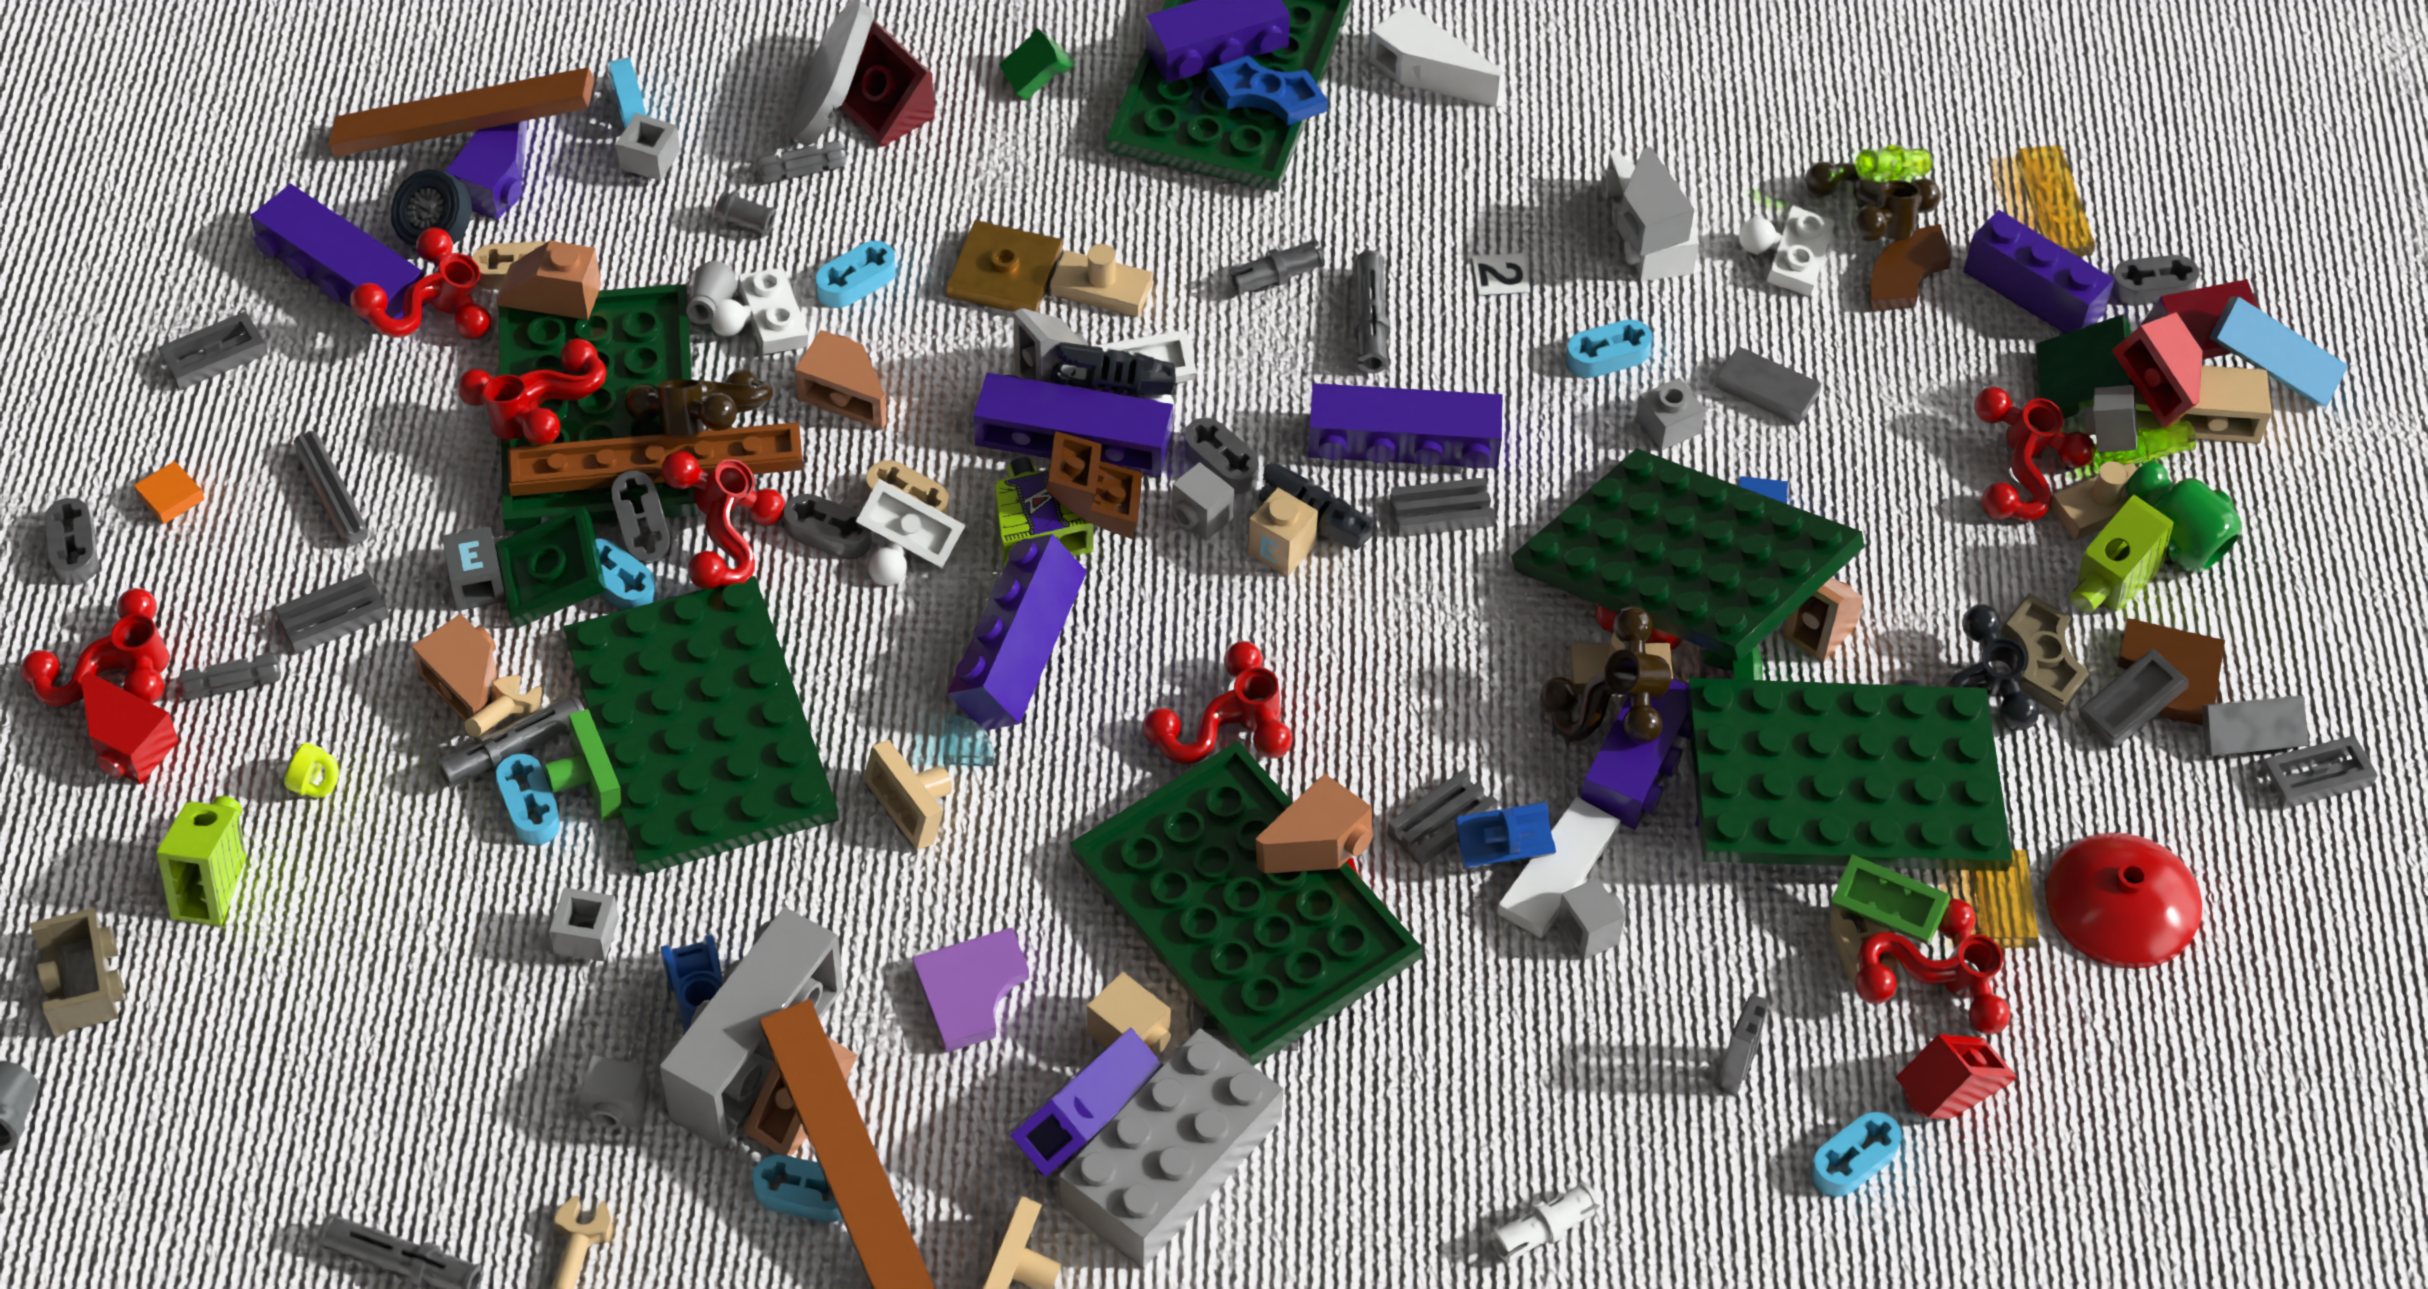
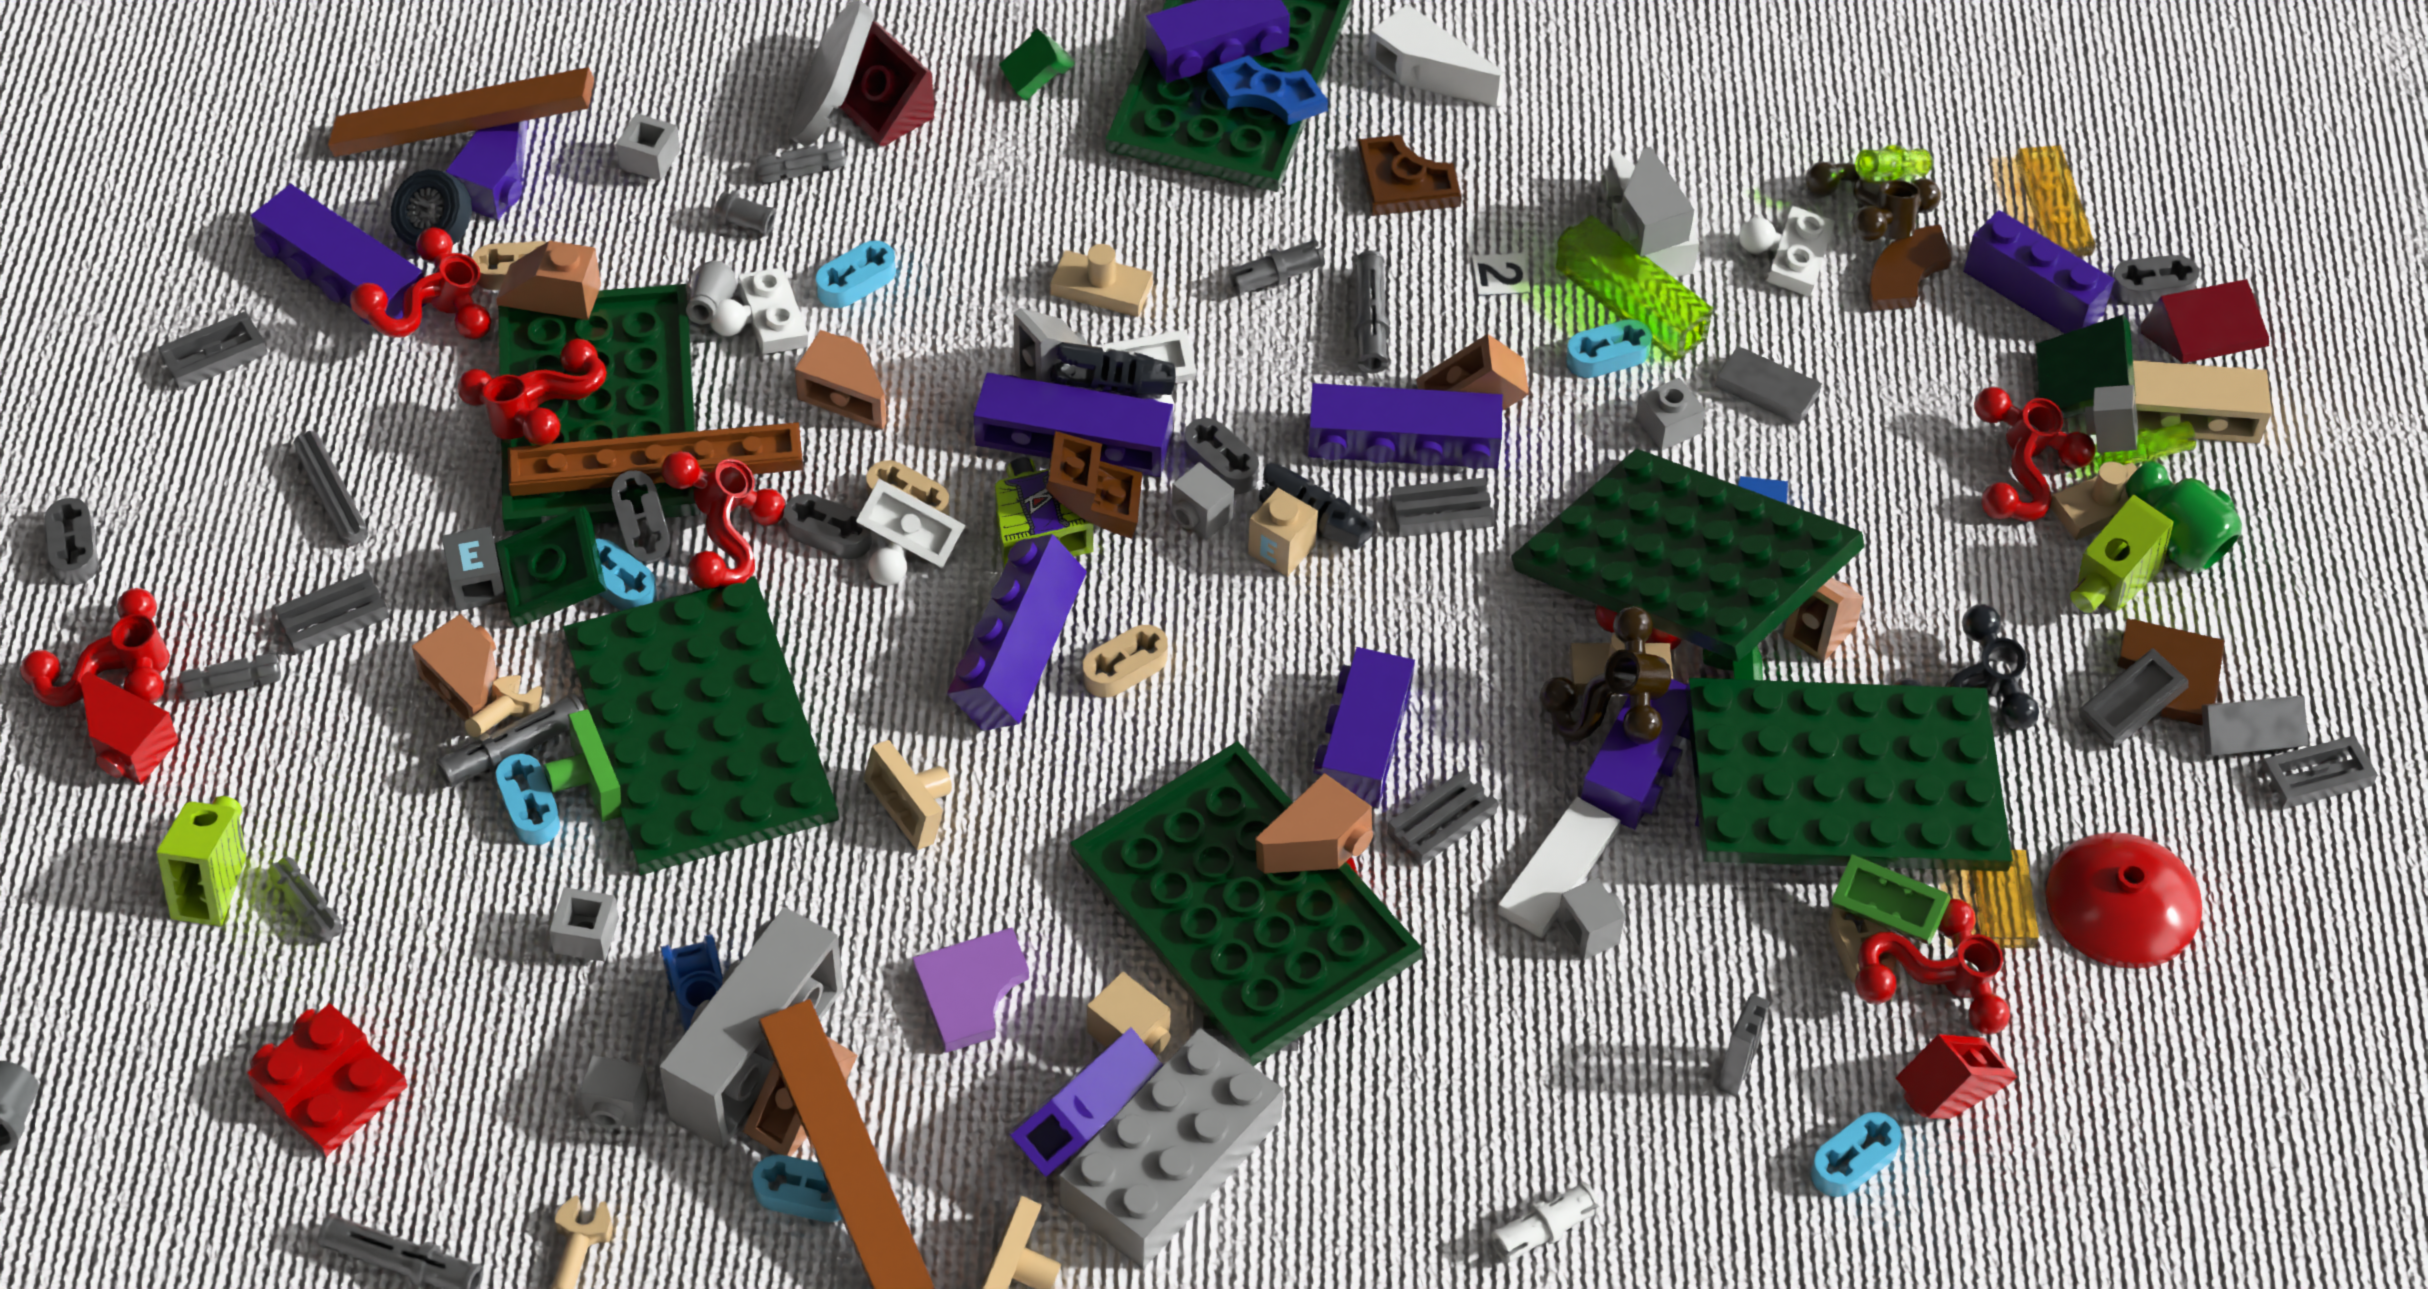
(77, 970): dark tan window -> none
(169, 492): orange tile -> none
(305, 769): neon yellow tile -> none
(305, 899): none -> flat silver axle
(324, 1078): none -> red plate
(625, 89): medium azure beam -> none
(690, 404): dark brown piece -> none
(966, 743): clear light blue tile -> none
(1004, 267): pearl gold plate -> none
(1127, 664): none -> tan beam
(1270, 736): red piece -> none
(1366, 722): none -> dark purple brick
(1402, 180): none -> reddish brown tile
(1480, 368): none -> nougat slope
(1504, 835): blue hips -> none
(1633, 286): none -> clear neon green brick
(2050, 669): dark tan tile -> none
(2163, 366): red slope -> none
(2279, 351): tile -> none

